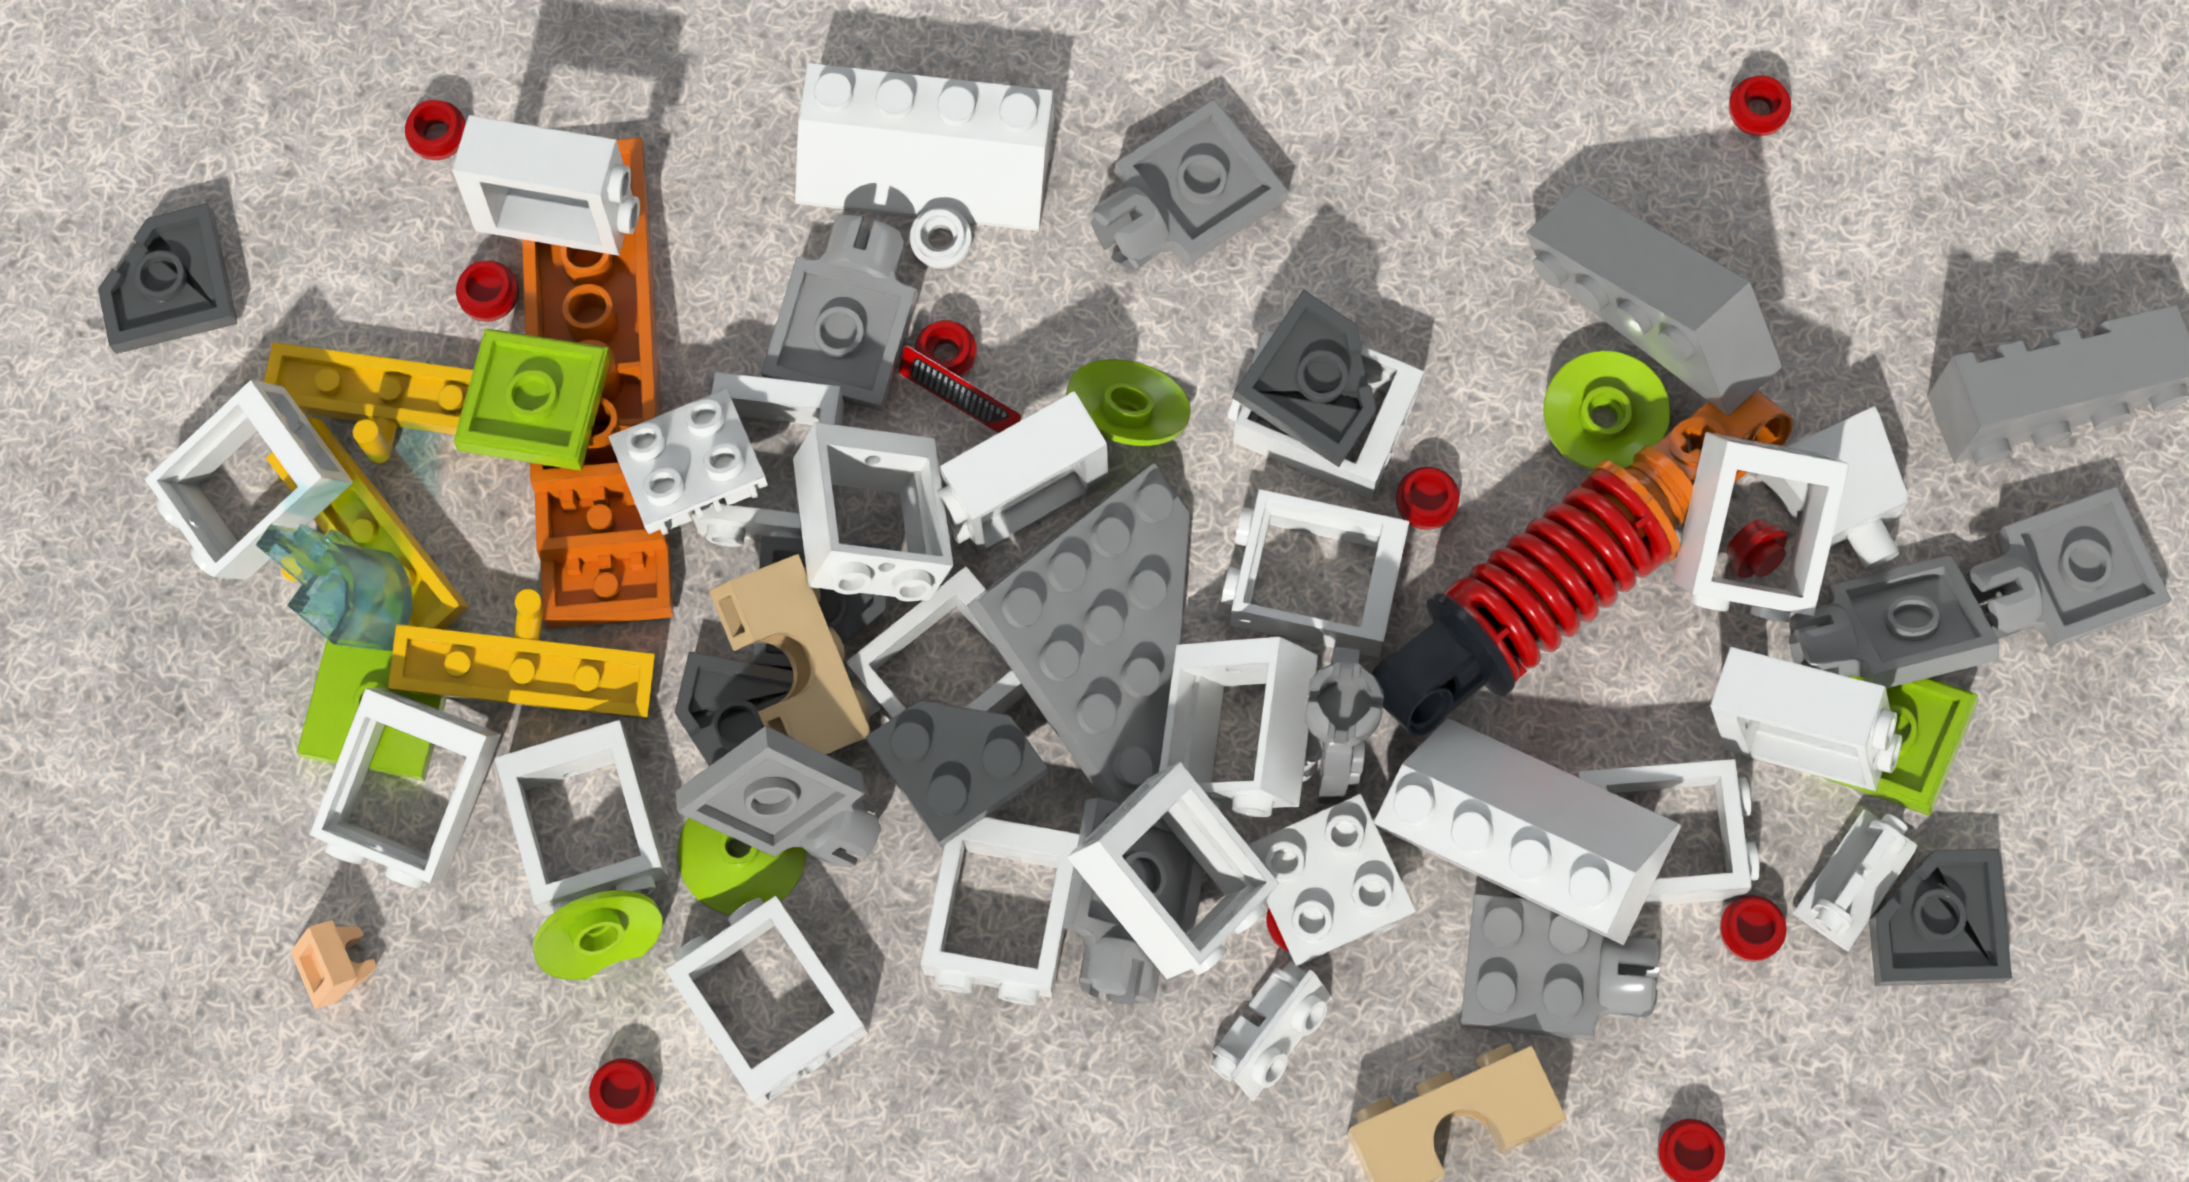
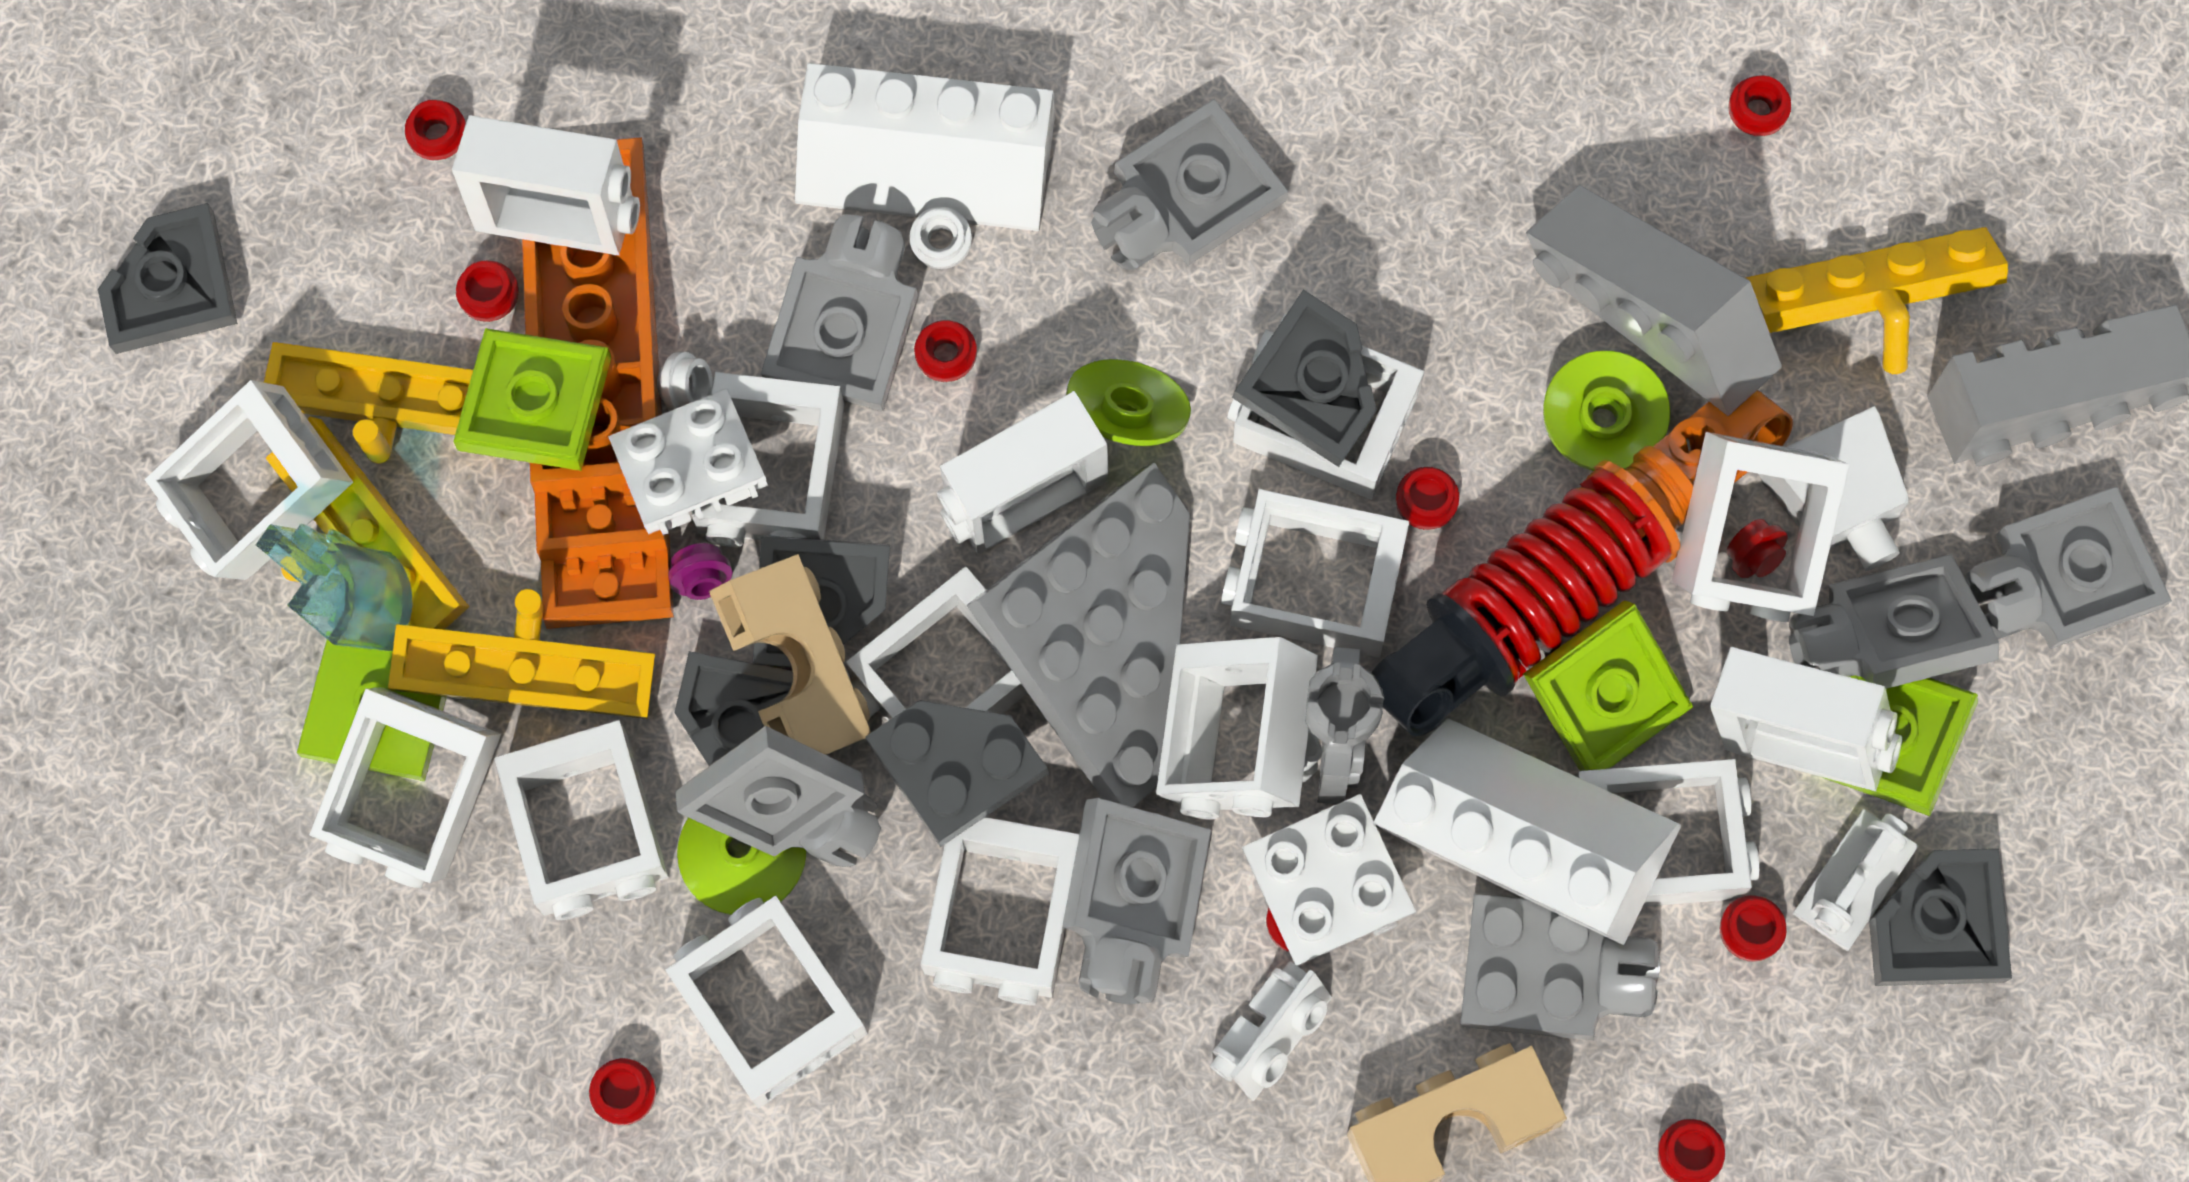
(326, 965): light nougat tile -> none
(596, 933): lime dish -> none
(683, 380): none -> white plate
(698, 570): none -> magenta plate
(899, 465): white window -> none
(957, 391): sticker -> none
(1212, 843): white window -> none
(1608, 689): none -> lime plate
(1881, 282): none -> yellow plate

